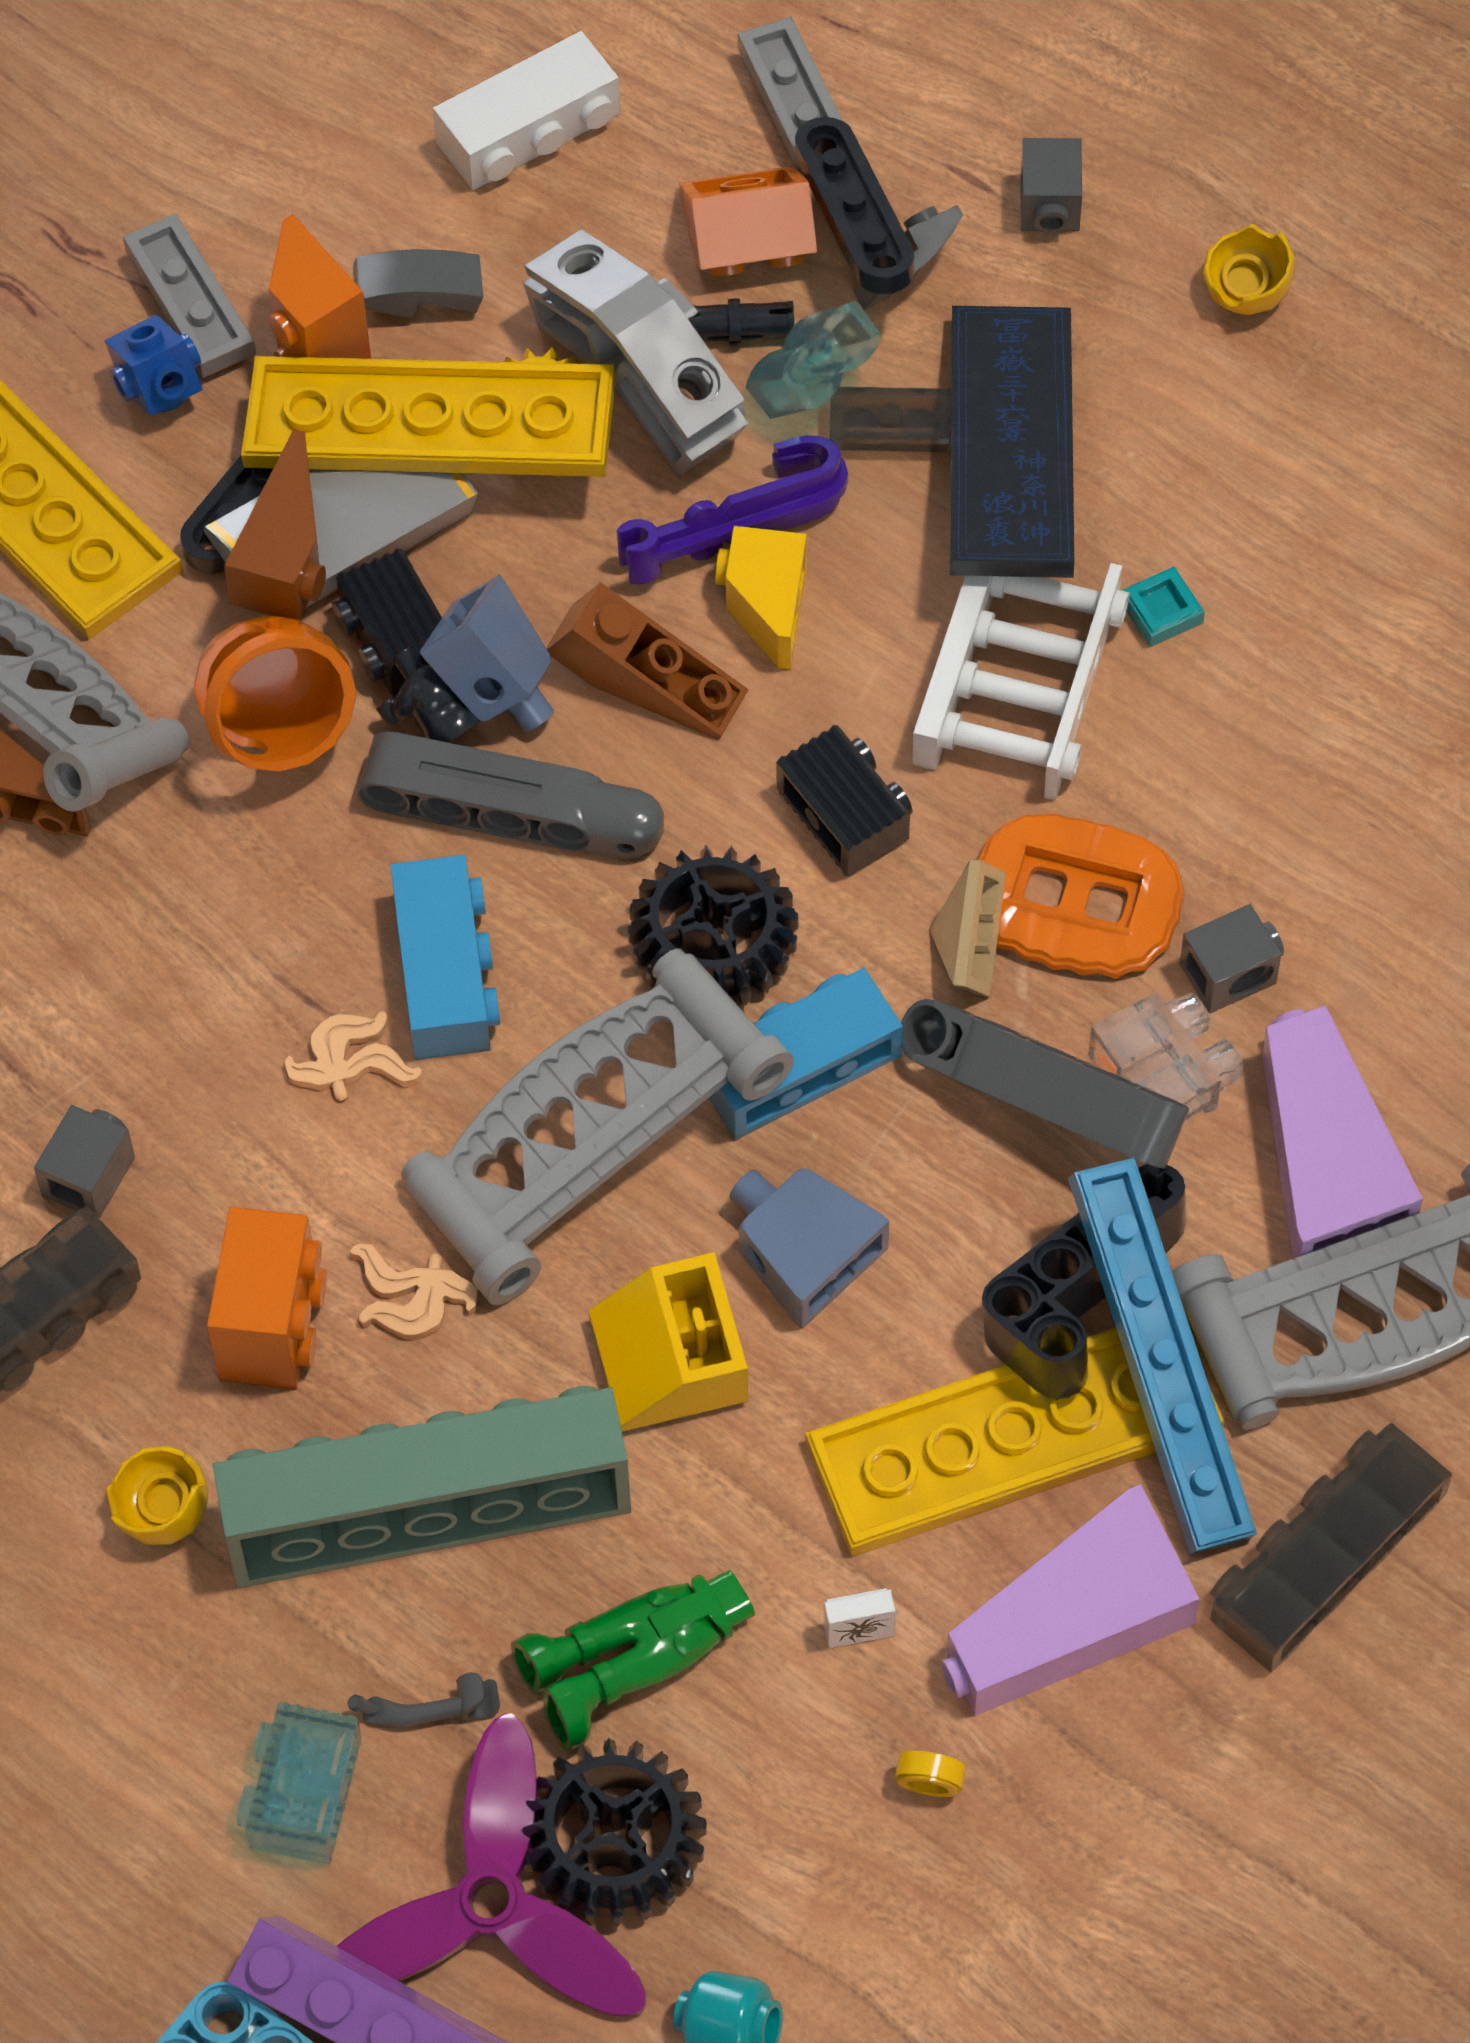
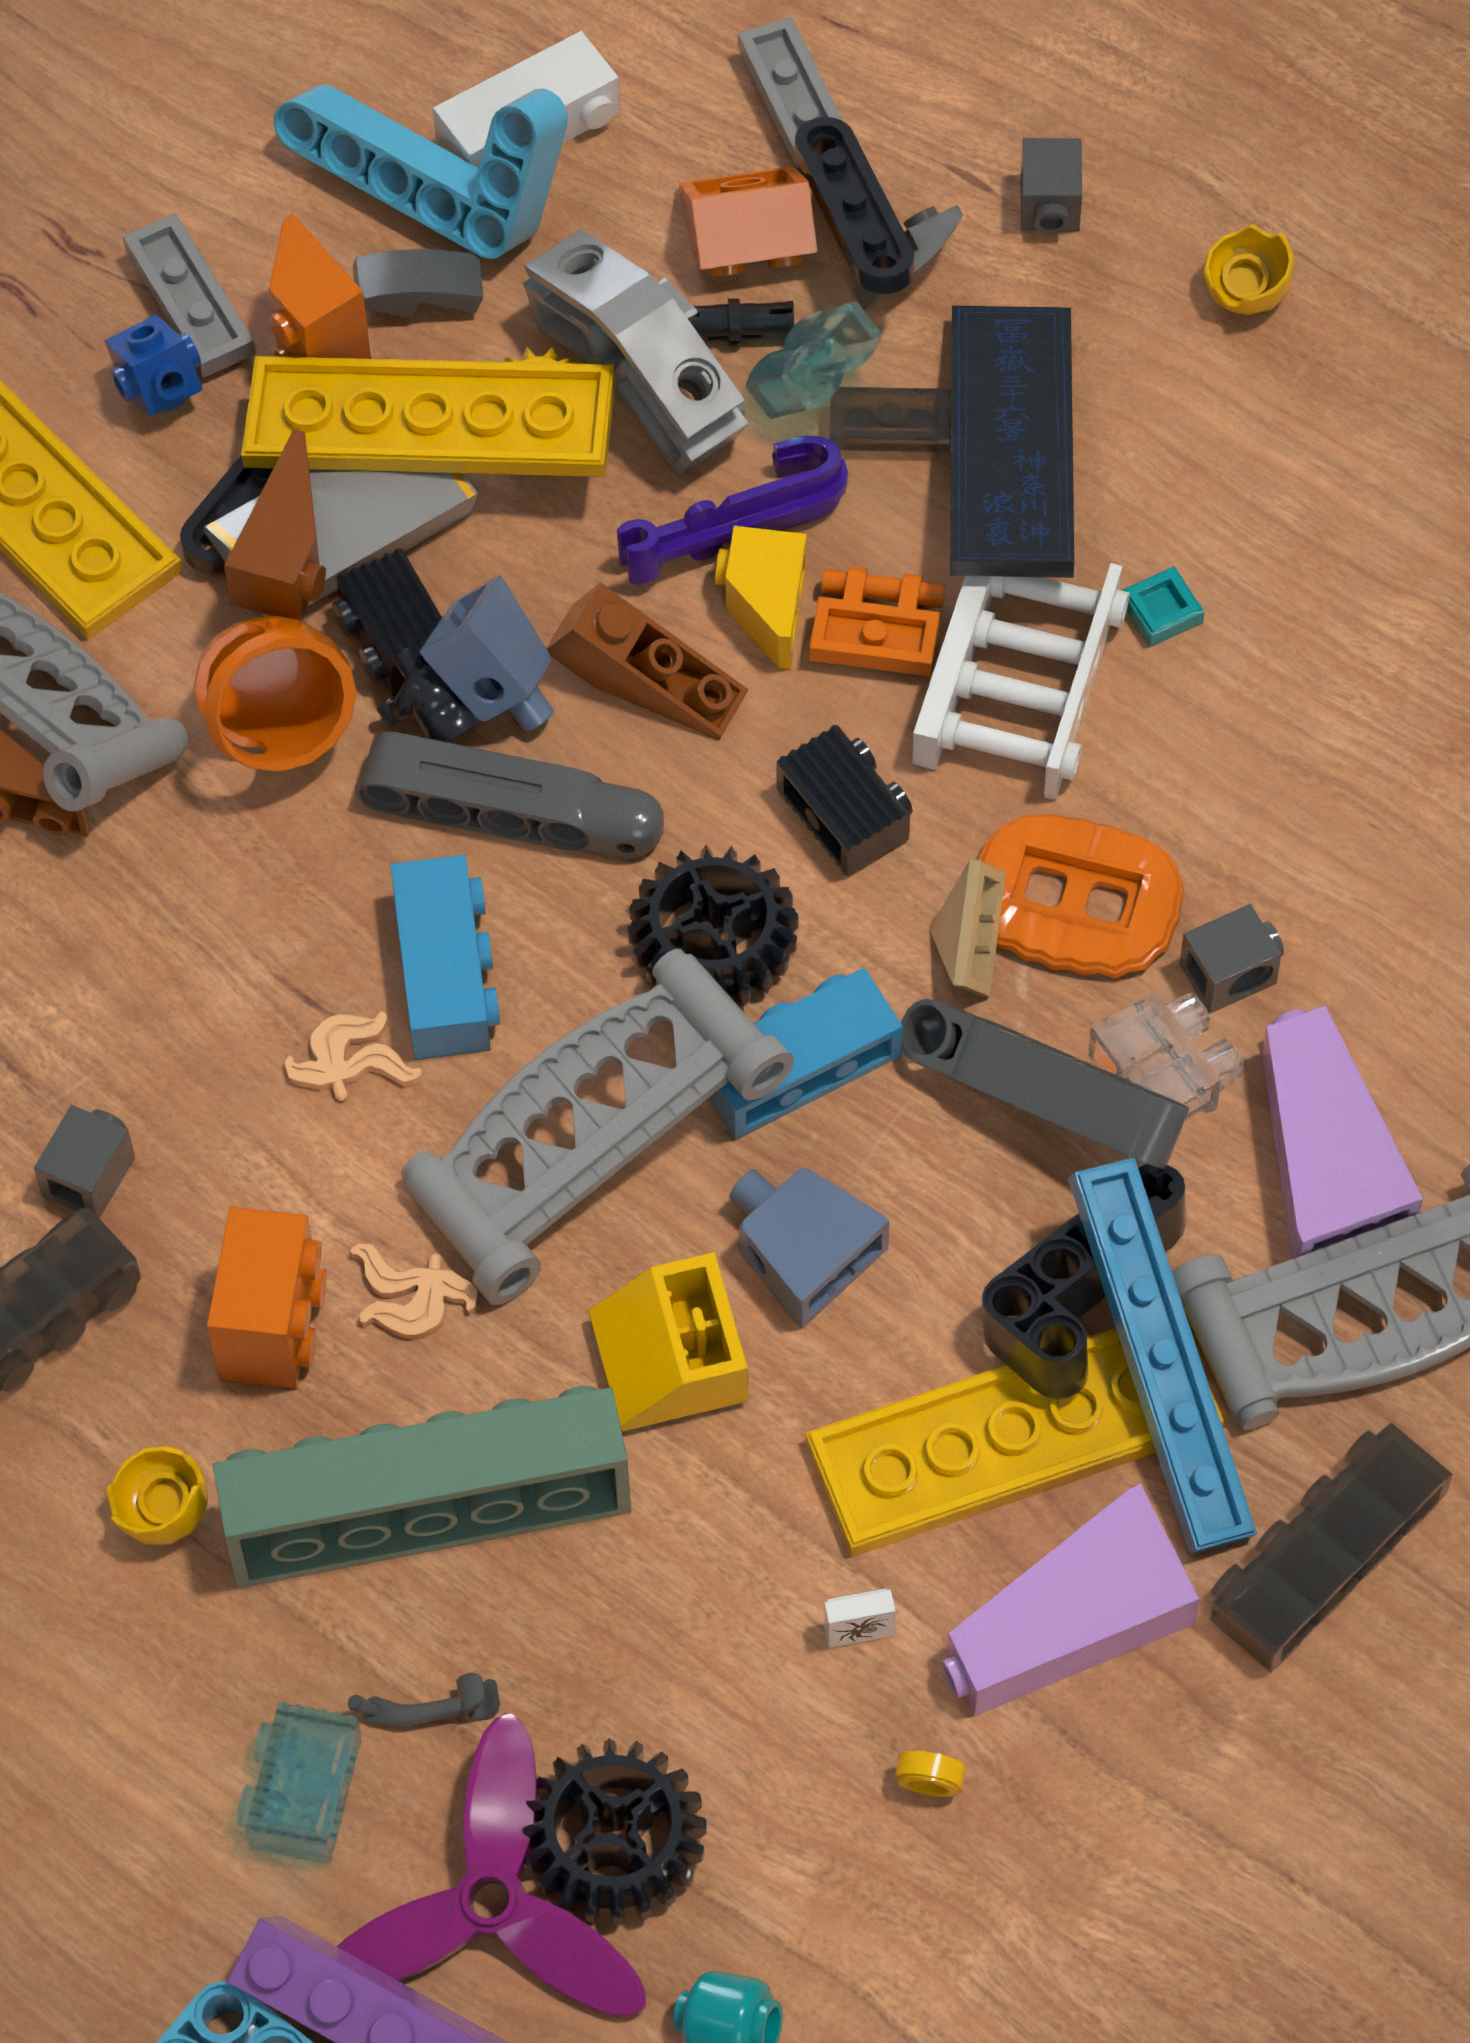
(473, 206): none -> medium azure beam
(668, 1633): green piece -> none
(877, 634): none -> orange plate

